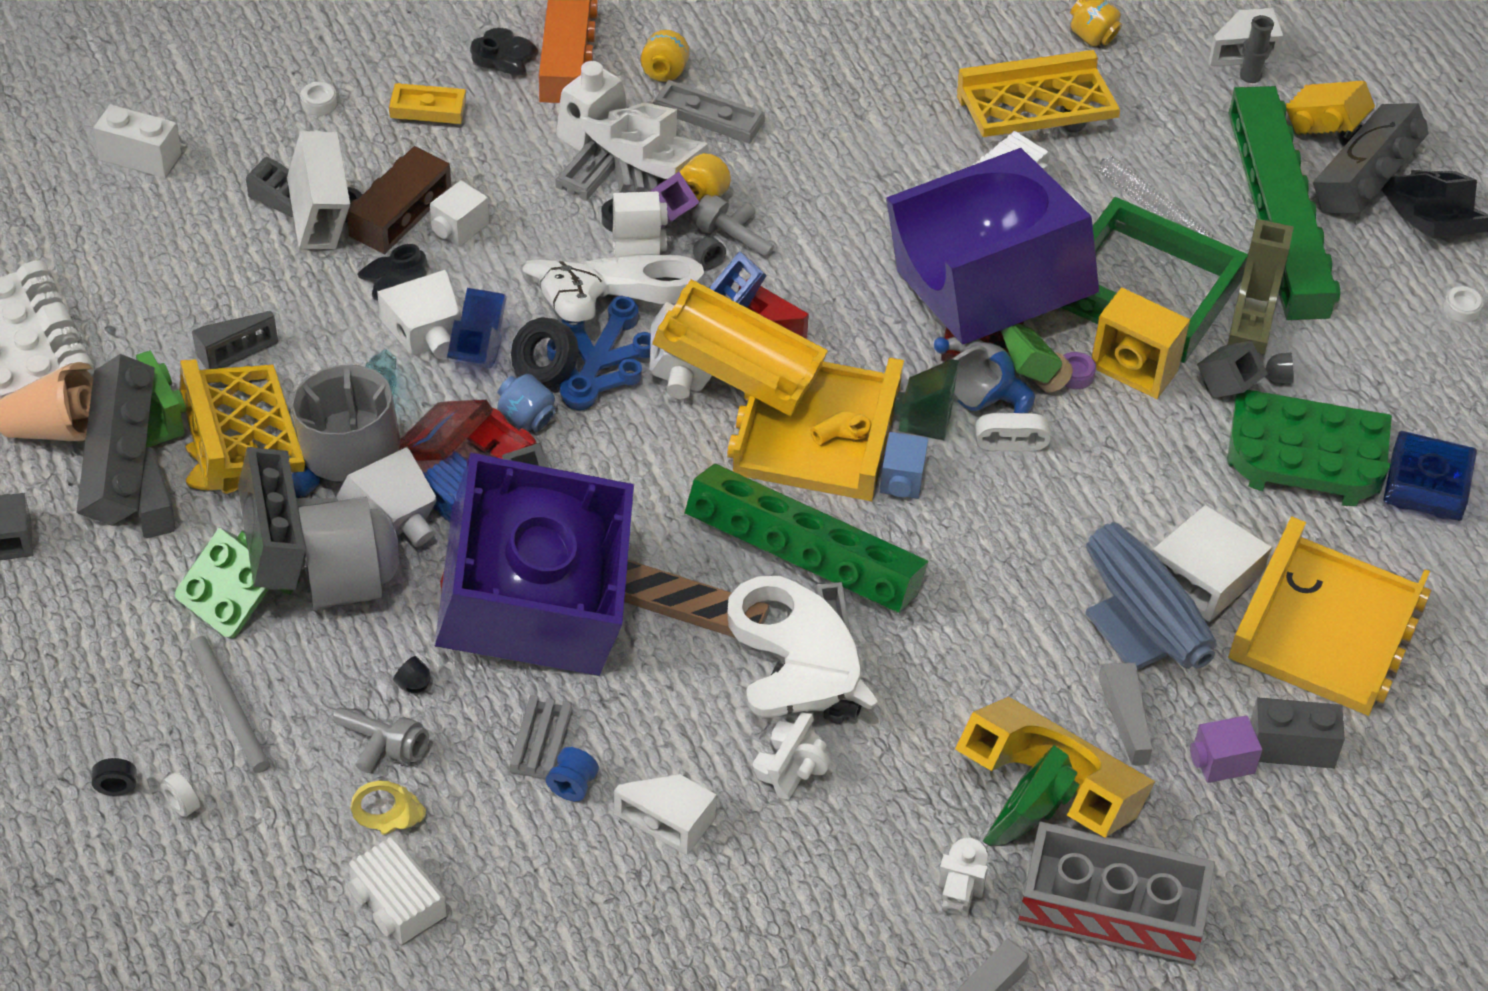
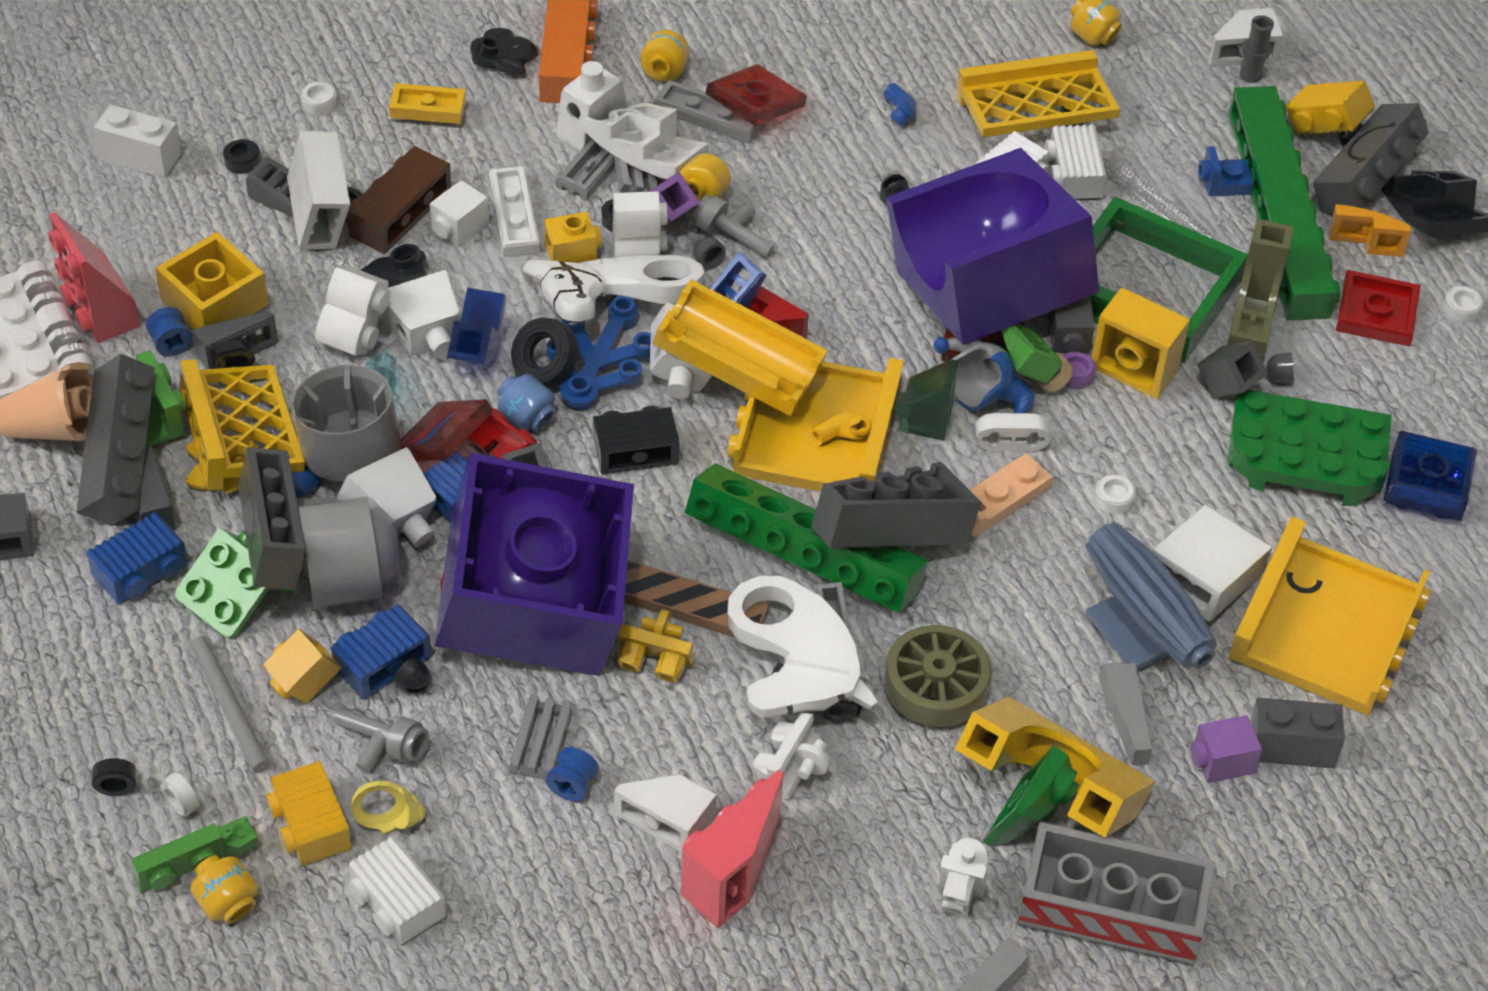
(91, 284): none -> coral slope
(137, 558): none -> blue brick
(165, 863): none -> bright green hinge
(169, 331): none -> blue wheel
(212, 283): none -> yellow brick
(224, 889): none -> yellow head
(232, 354): none -> black tile
(241, 156): none -> black tile
(301, 667): none -> yellow brick
(309, 812): none -> yellow brick
(352, 310): none -> white brick
(379, 649): none -> blue brick
(514, 211): none -> white tile
(572, 238): none -> yellow brick
(636, 439): none -> black brick
(672, 652): none -> yellow hips
(728, 855): none -> coral slope
(756, 94): none -> clear red tile
(892, 185): none -> black hinge
(897, 510): none -> dark grey wedge
(903, 101): none -> blue arm
(903, 465): medium blue brick -> none
(938, 664): none -> olive wheel
(1009, 491): none -> light nougat plate
(1072, 327): none -> dark grey brick
(1077, 160): none -> white brick
(1114, 494): none -> white tile
(1224, 176): none -> blue bracket
(1378, 308): none -> red tile
(1379, 231): none -> light orange slope

